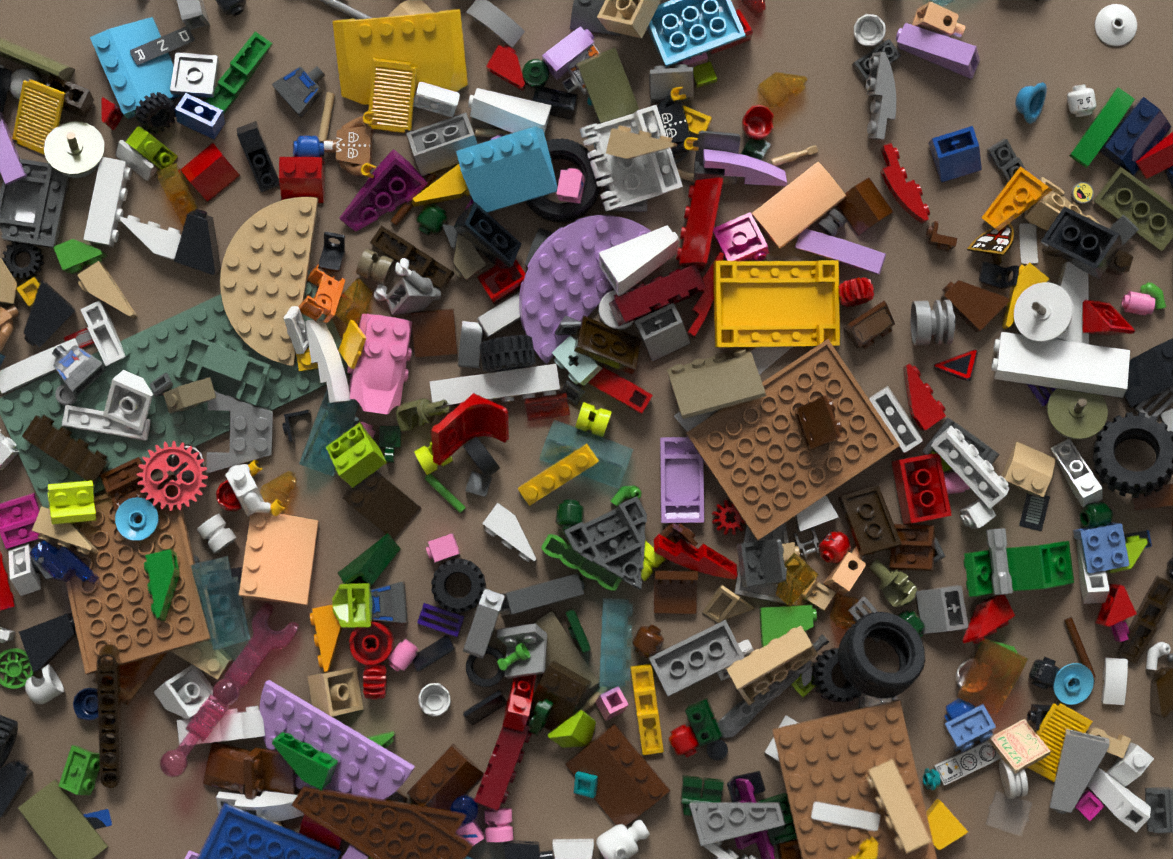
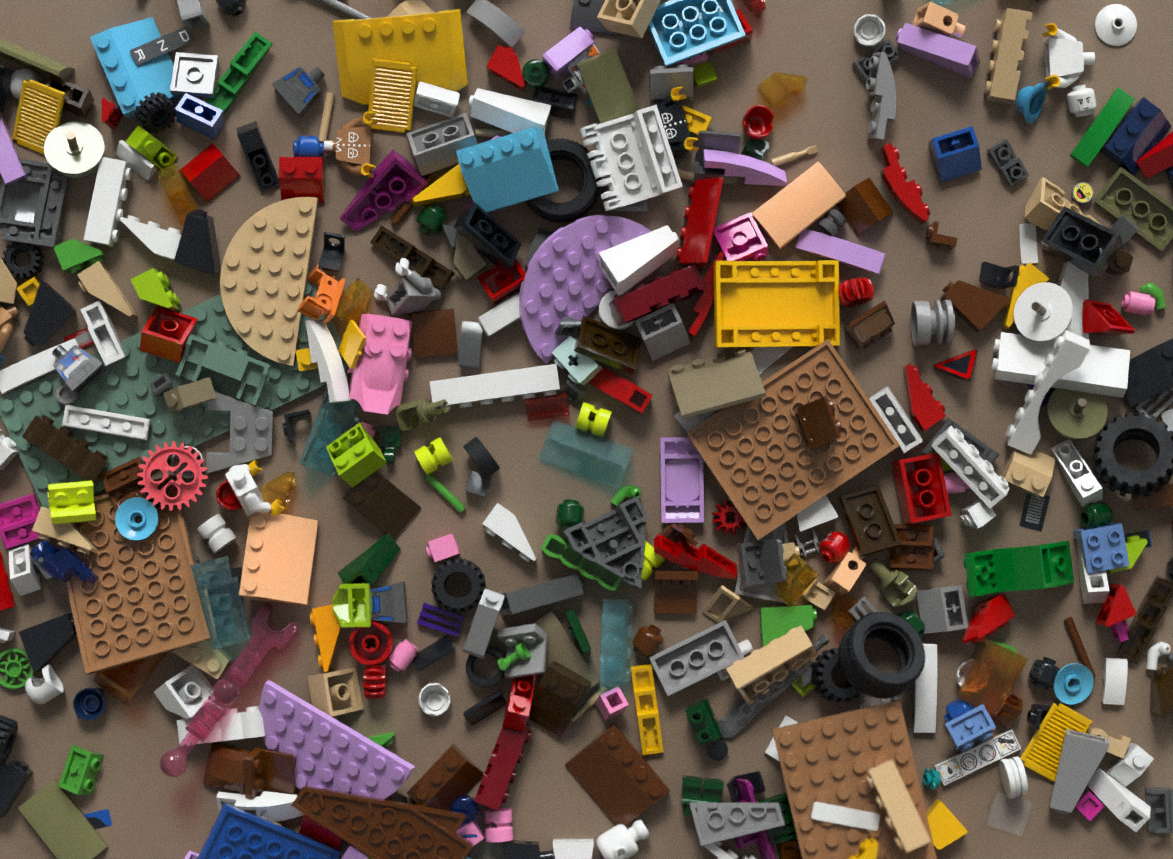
(109, 707): dark brown beam -> none
(128, 400): white slope -> none
(154, 289): none -> lime slope
(163, 577): green slope -> none
(167, 334): none -> red slope
(296, 329): white plate -> none
(308, 763): green slope -> none
(374, 266): dark tan wheel -> none
(469, 420): red bracket -> none
(507, 353): black tyre -> none
(539, 720): dark green plate -> none
(558, 474): yellow plate -> none
(570, 186): bright pink brick -> none
(575, 731): lime slope -> none
(585, 784): teal tile -> none
(632, 145): tan slope -> none
(683, 741): red head -> none
(926, 693): none -> white slope
(994, 242): shield -> none
(1000, 574): light grey axle -> none
(1007, 56): none -> tan wedge
(1009, 712): none -> reddish brown bracket
(1015, 198): light orange wing -> none
(1019, 746): tan tile -> none
(1064, 57): none -> white torso
(1067, 356): none -> white arch

